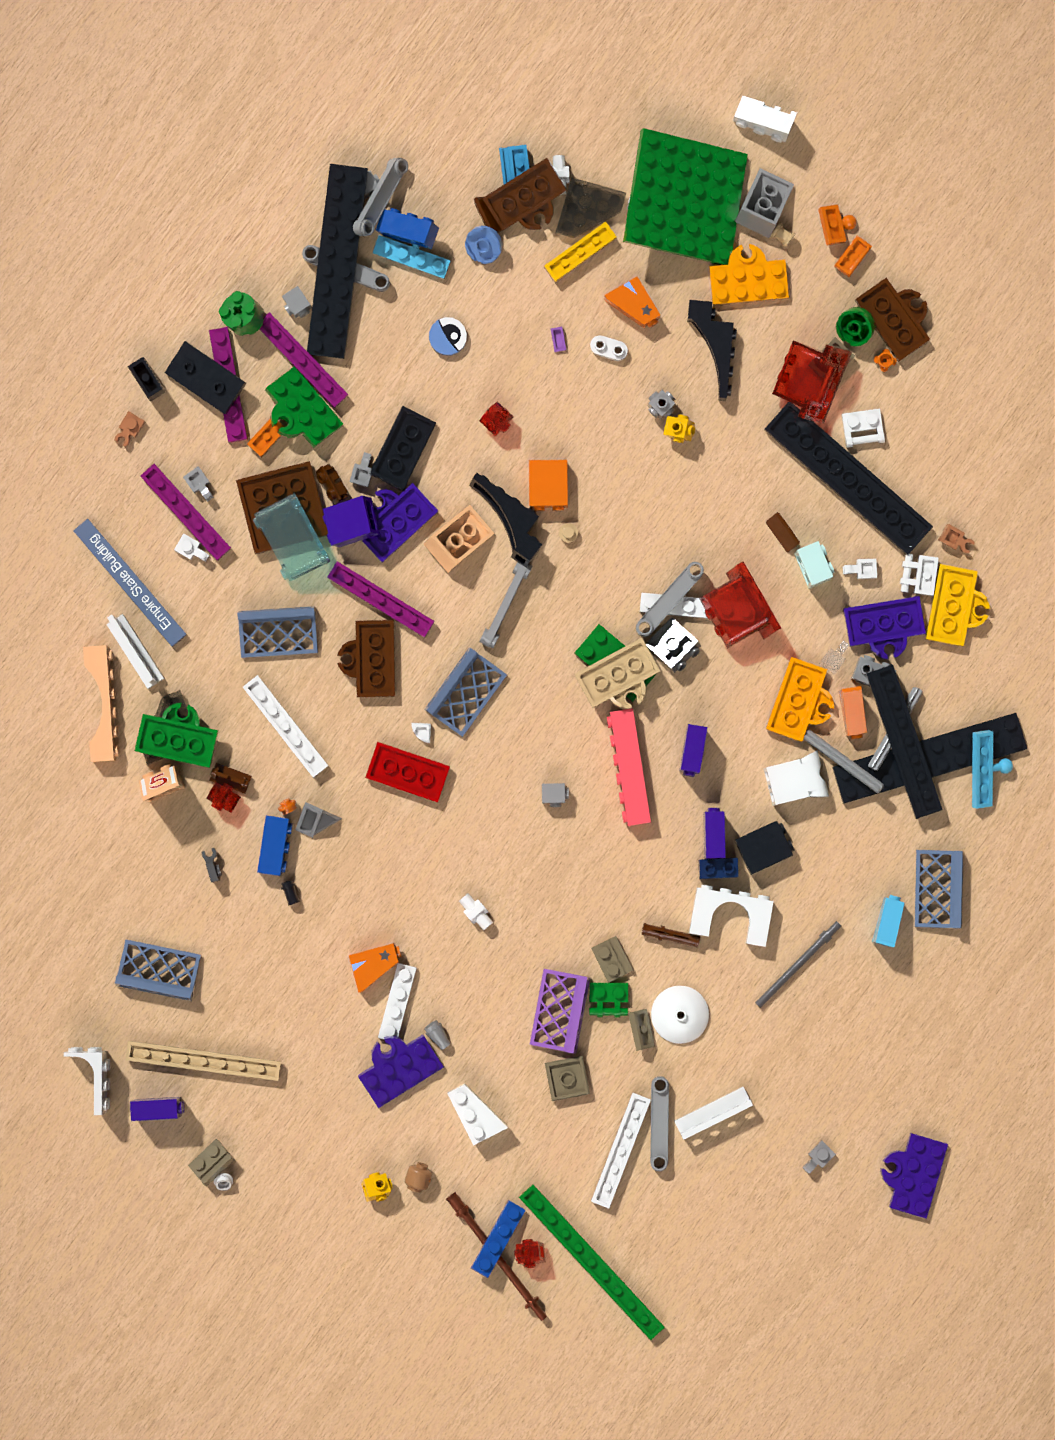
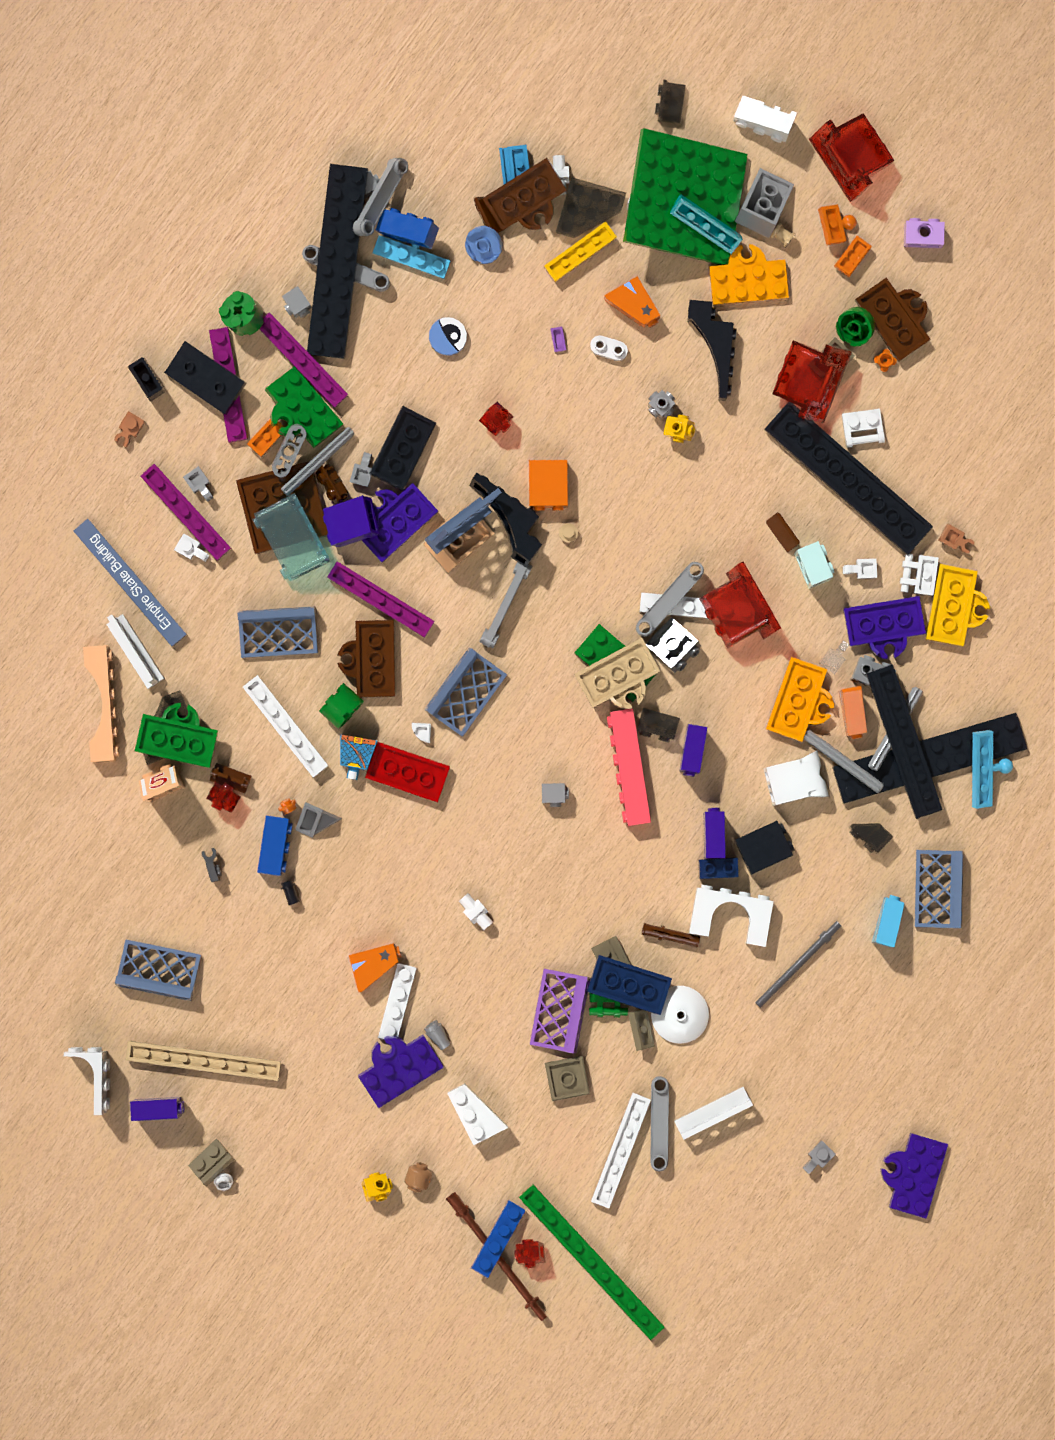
(299, 440): none -> light grey beam
(317, 461): none -> light grey axle
(341, 706): none -> green brick
(356, 754): none -> torso
(461, 523): none -> sand blue fence
(629, 984): none -> dark blue plate
(658, 724): none -> clear smoke bracket
(671, 102): none -> clear smoke bracket
(706, 224): none -> teal slope
(851, 153): none -> clear red windscreen
(872, 834): none -> clear smoke slope
(913, 238): none -> lavender brick

